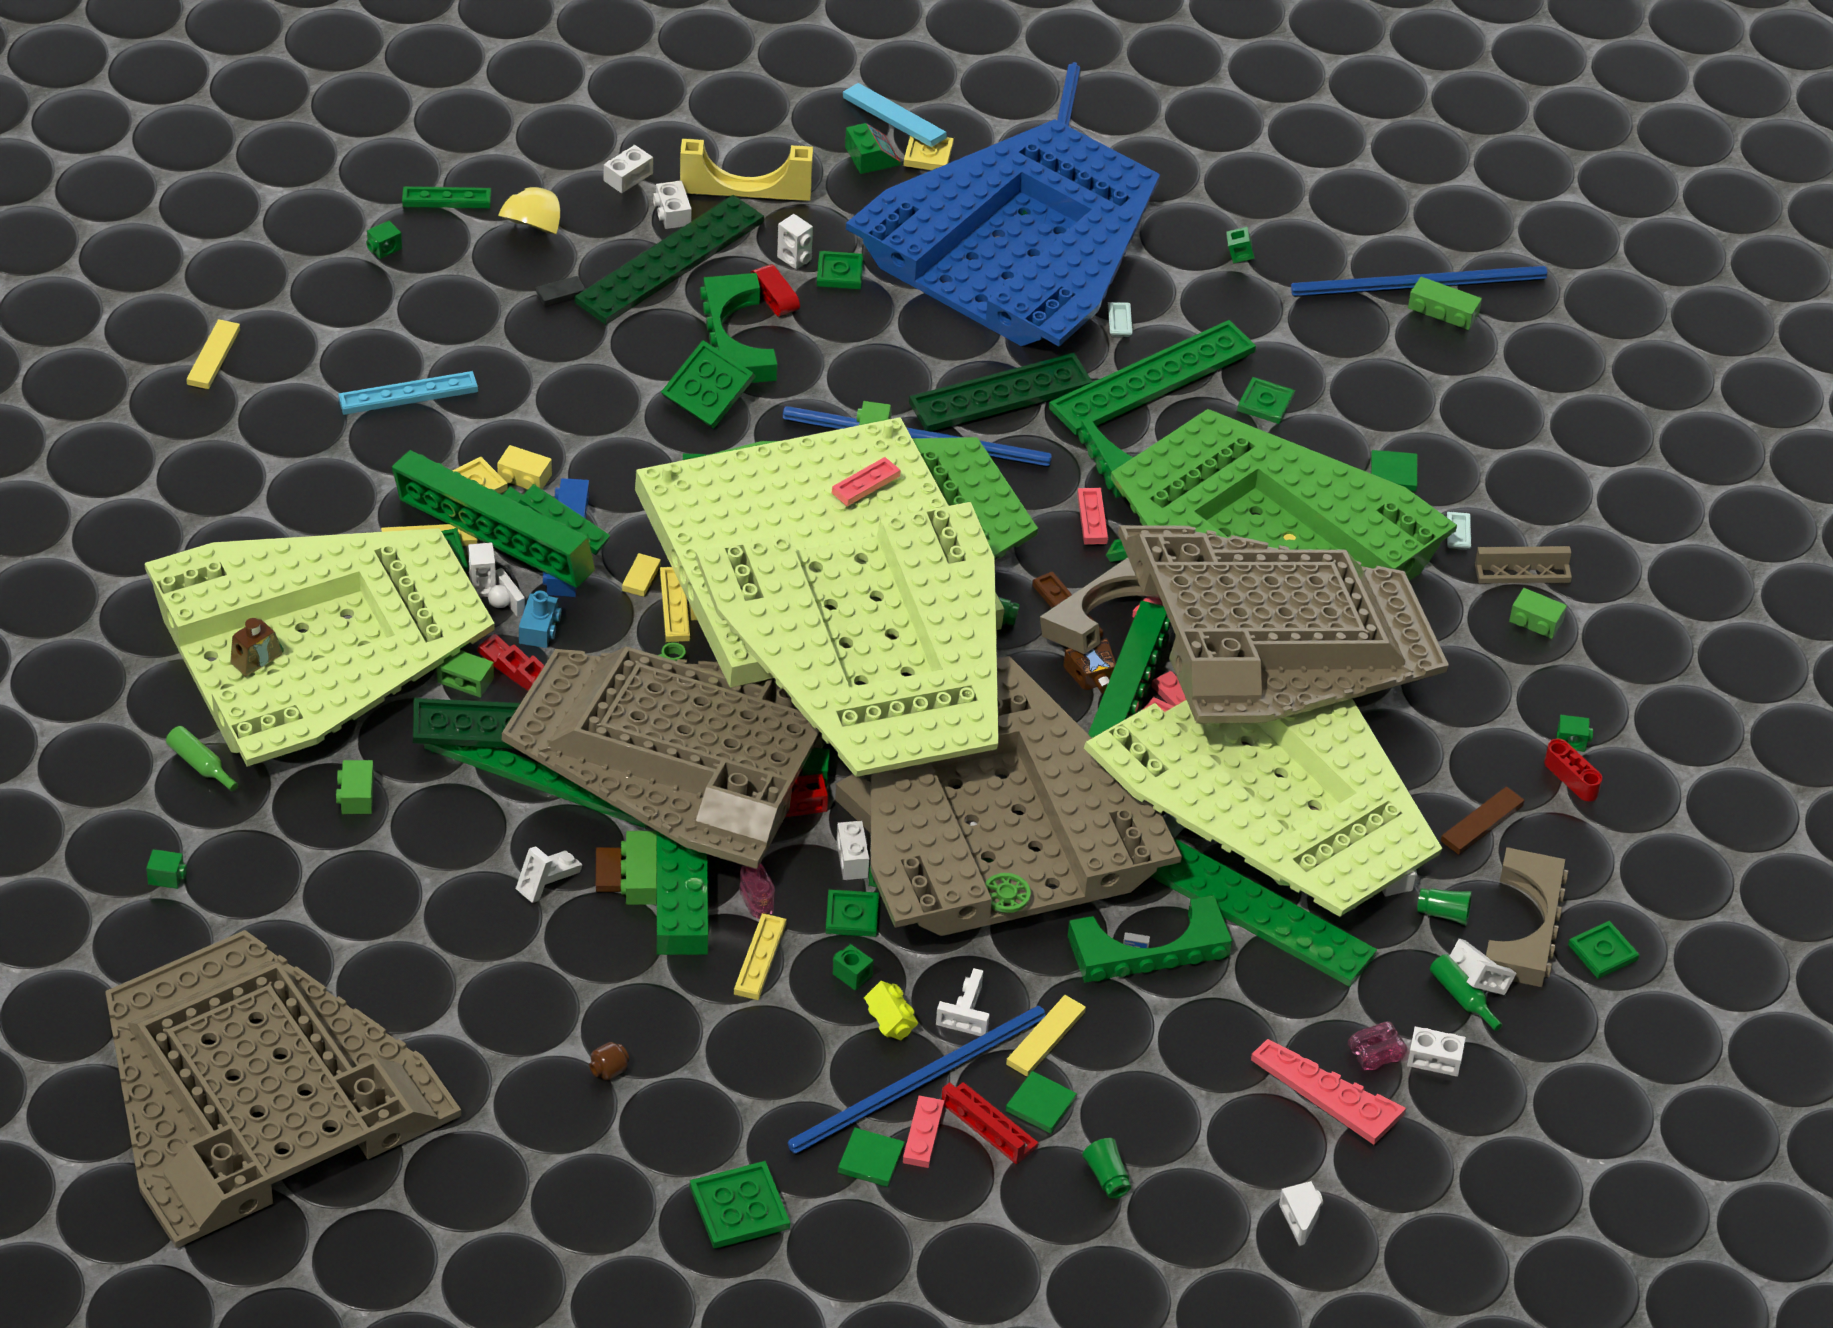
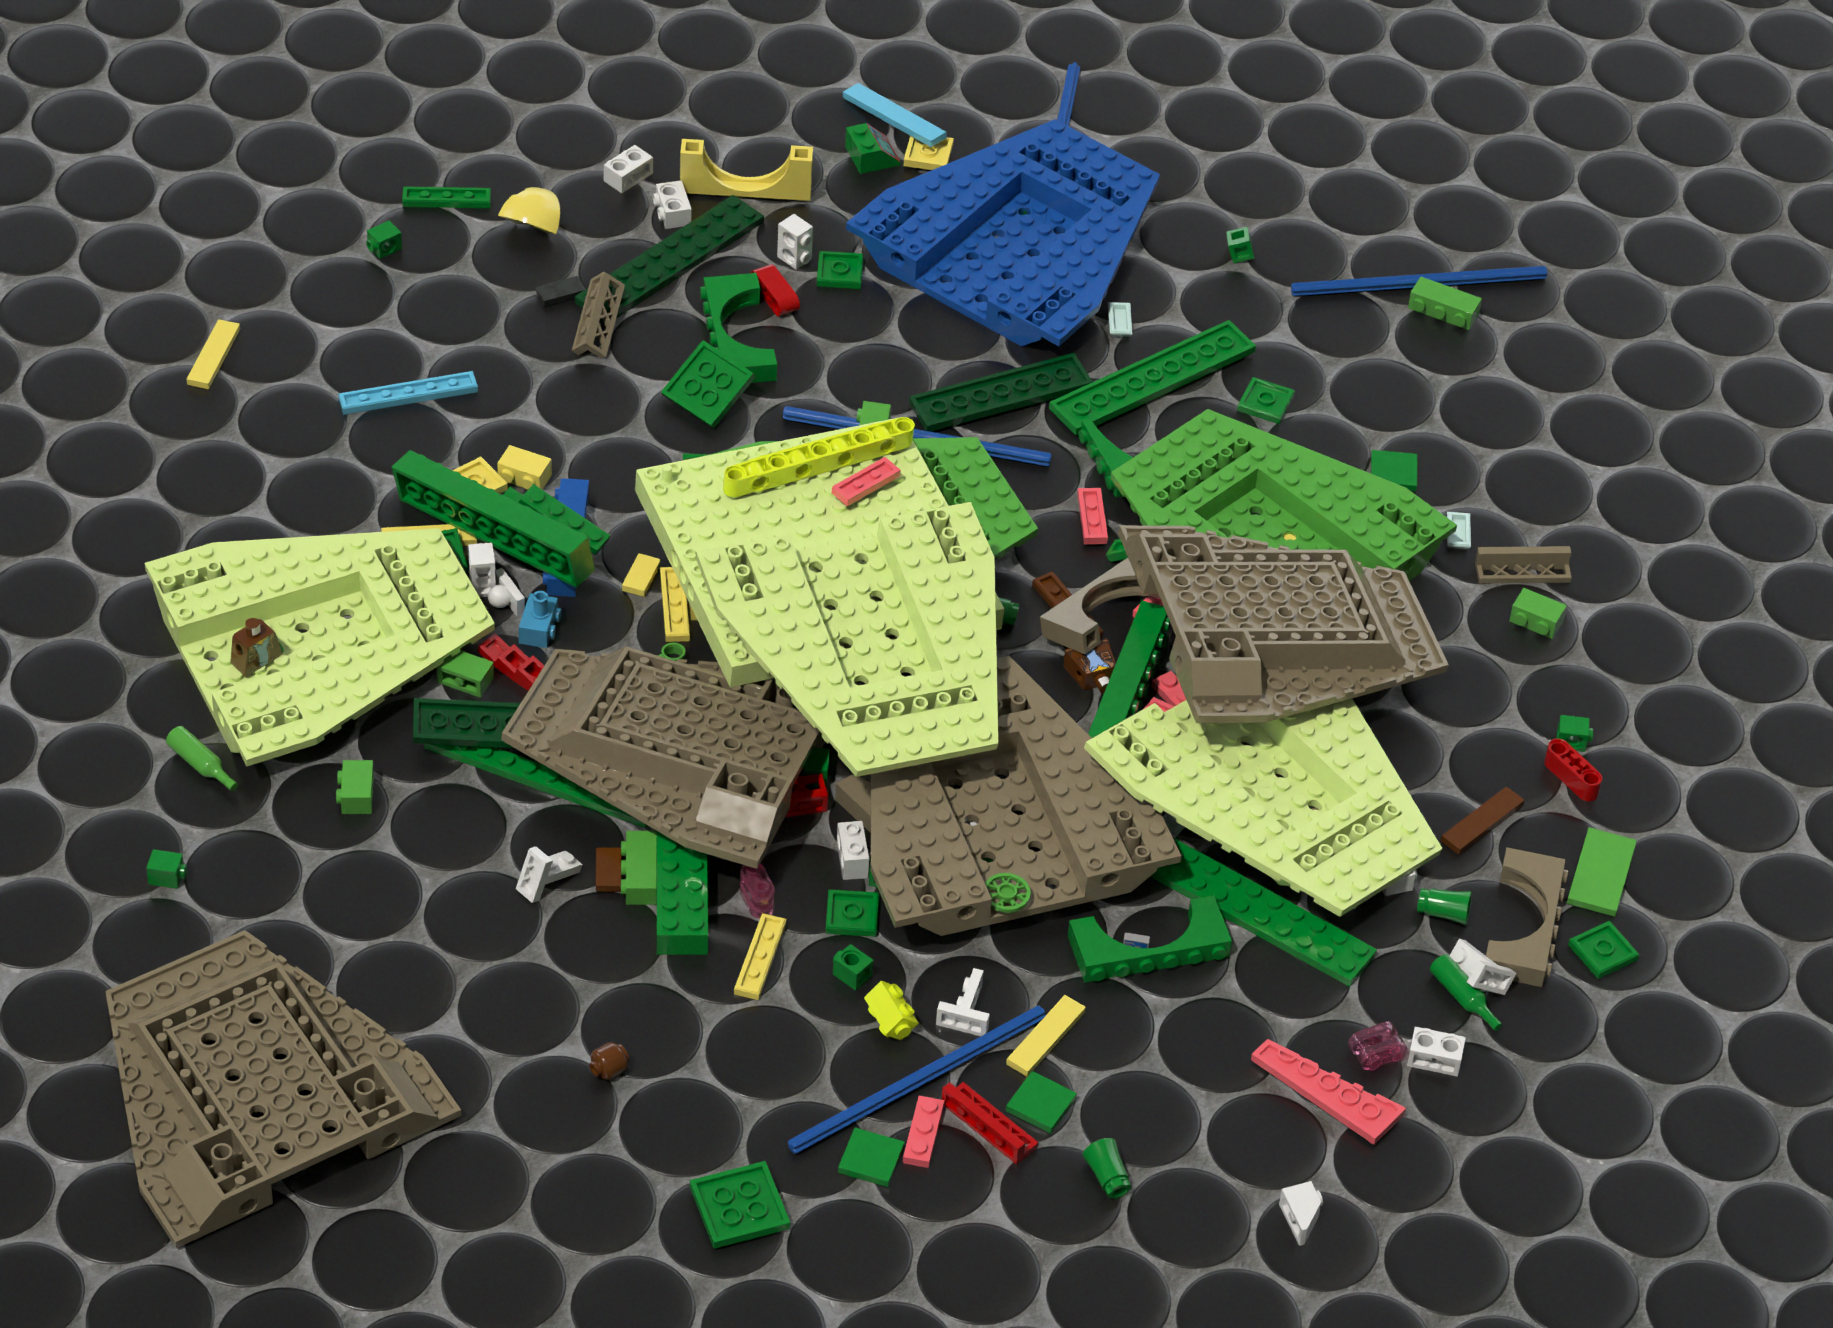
(594, 311): none -> dark tan fence
(818, 457): none -> neon yellow beam
(1601, 871): none -> bright green tile

